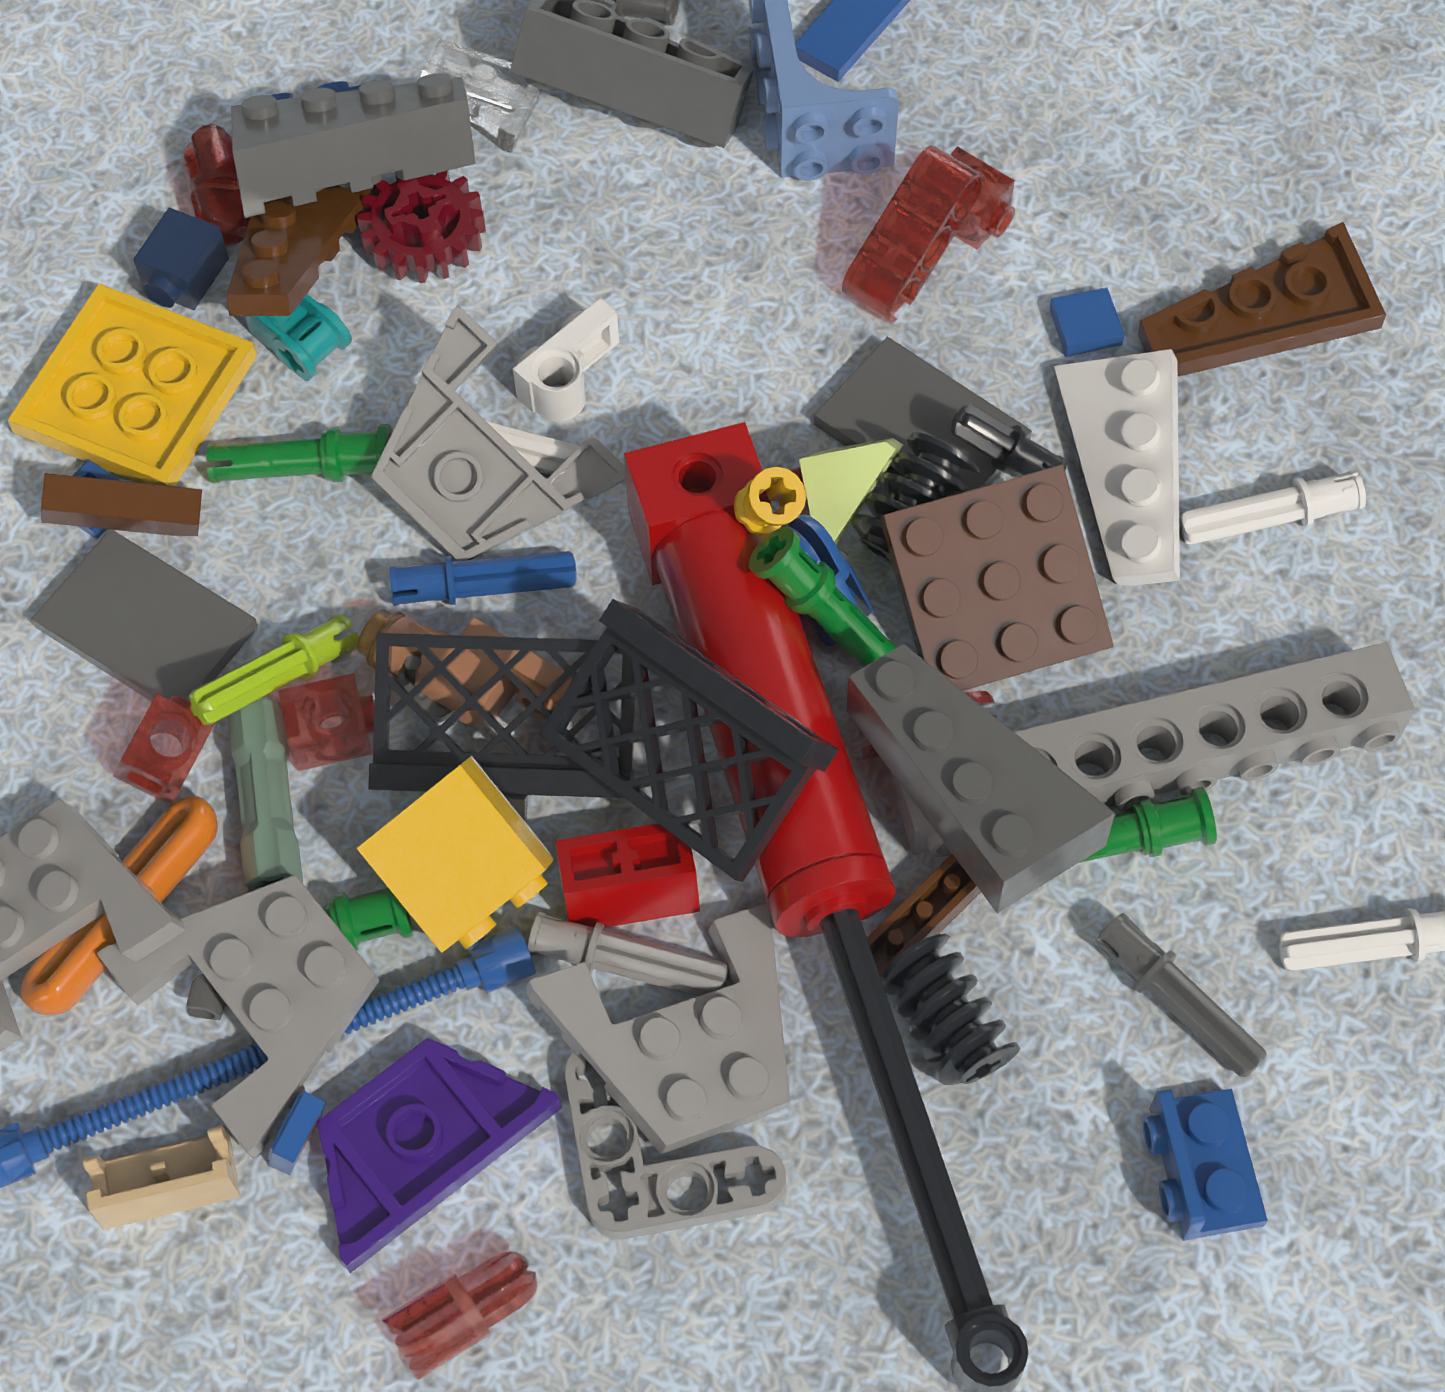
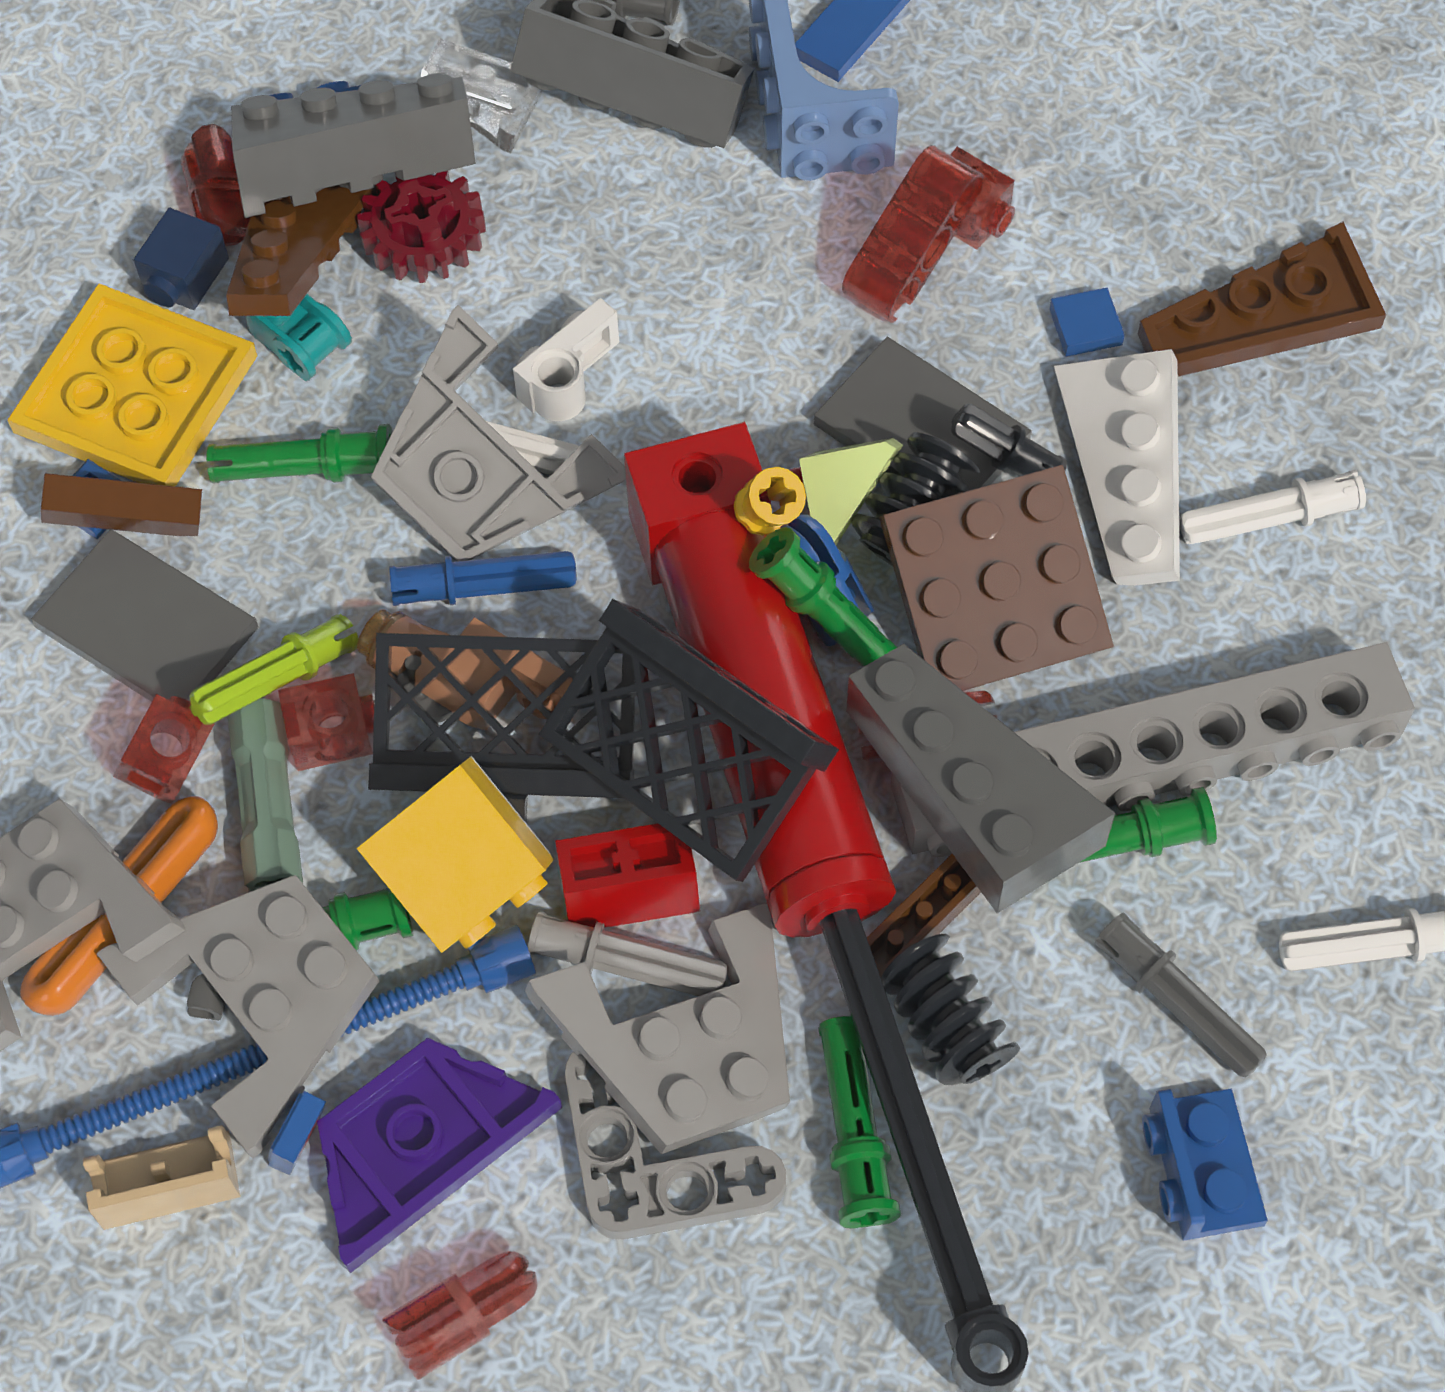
(859, 1153): none -> green pin

